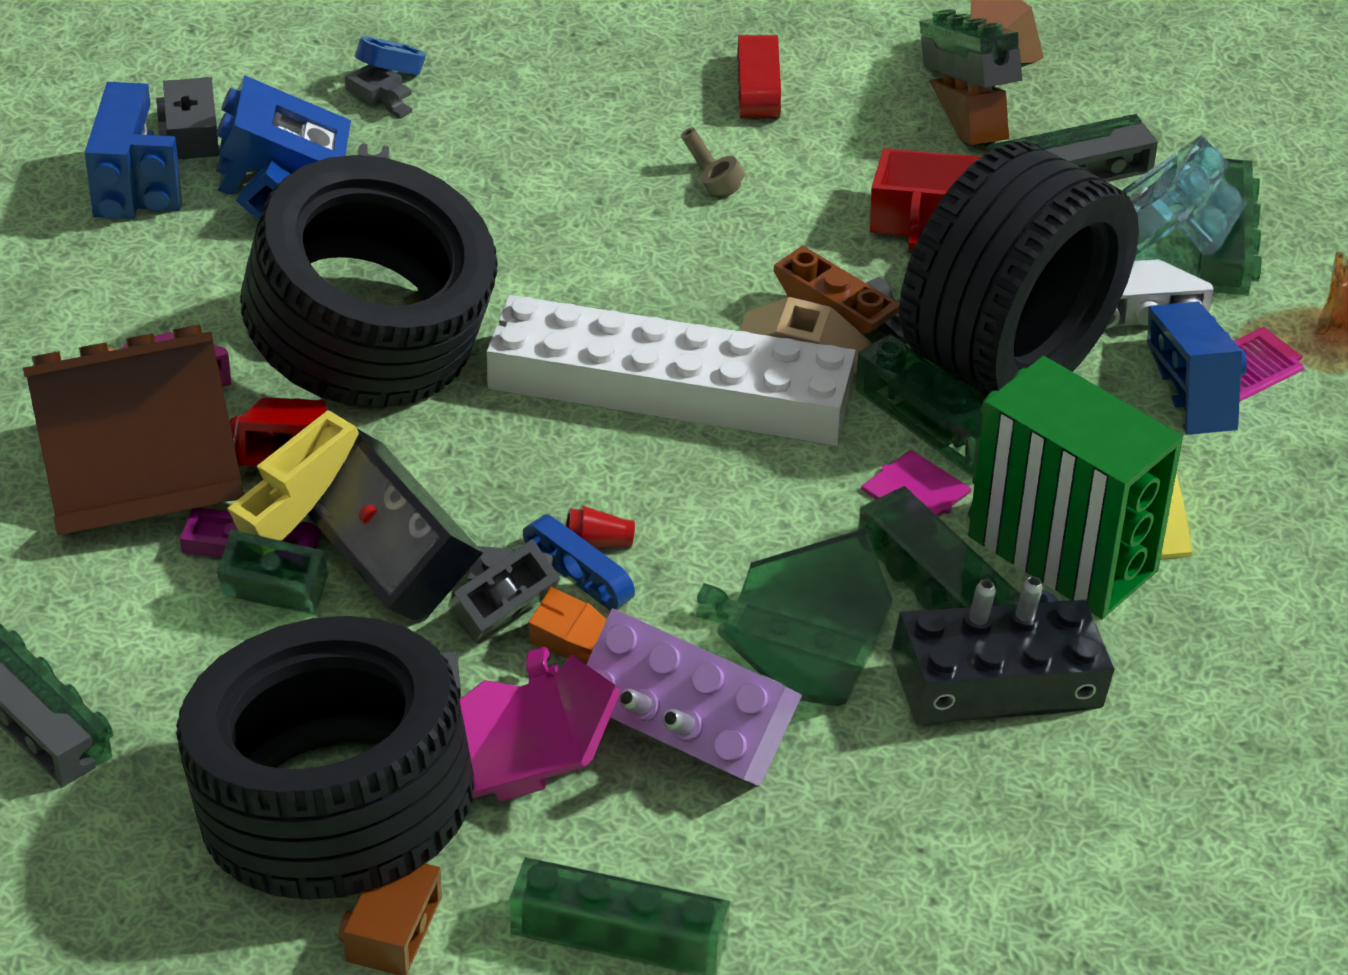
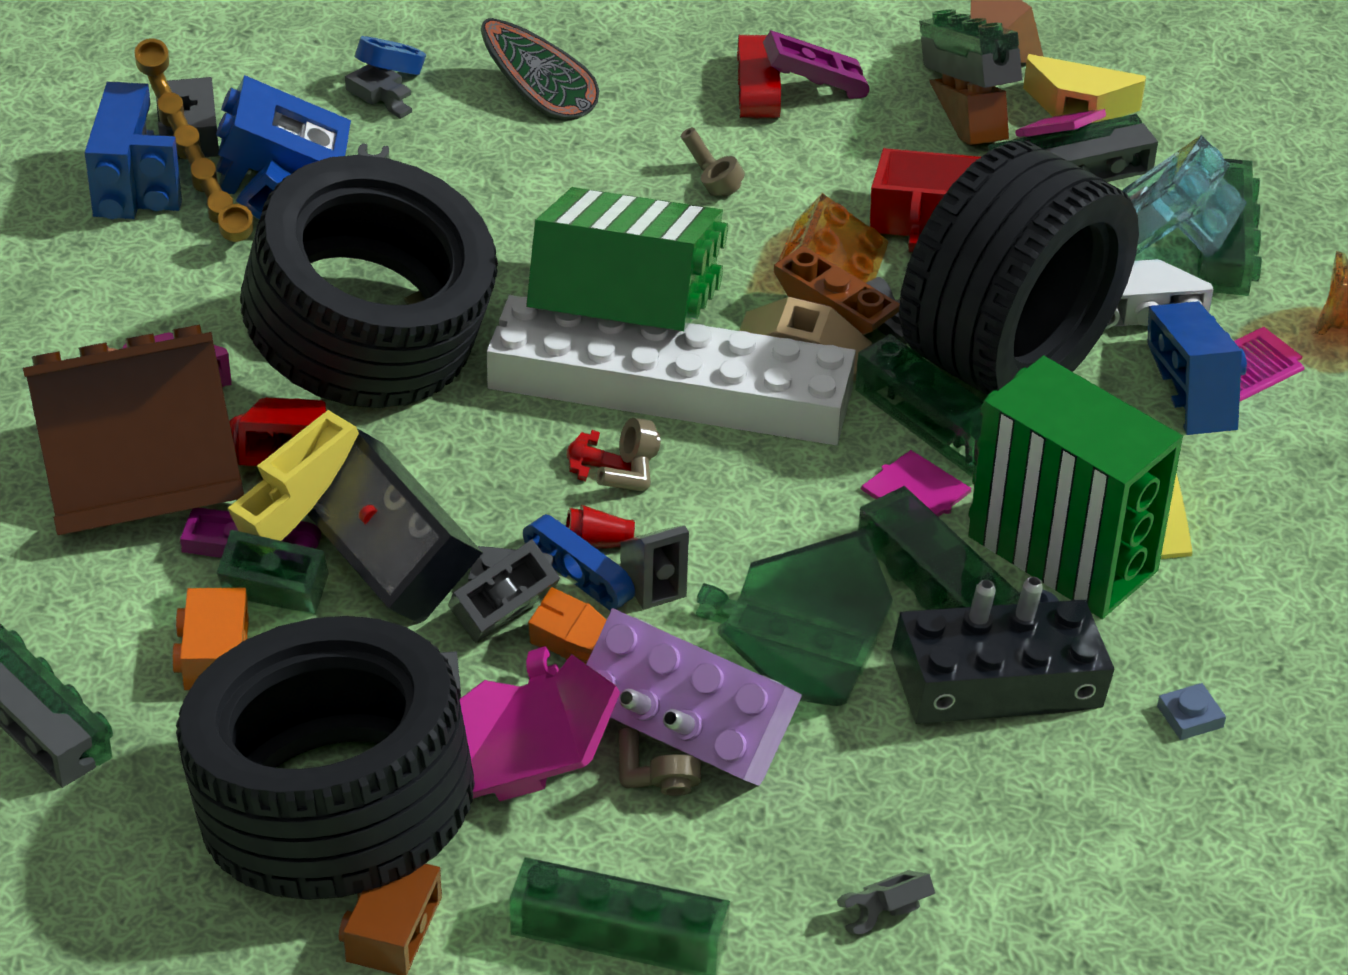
(209, 628): none -> orange brick
(233, 219): none -> pearl gold bar
(541, 71): none -> shield
(580, 453): none -> red piece
(626, 258): none -> green brick
(637, 446): none -> dark tan plate
(657, 565): none -> dark grey slope
(671, 773): none -> dark tan plate
(816, 64): none -> magenta plate
(838, 238): none -> clear orange bracket
(895, 894): none -> dark grey plate
(1061, 123): none -> dark pink window
(1076, 87): none -> light yellow slope
(1191, 711): none -> sand blue plate

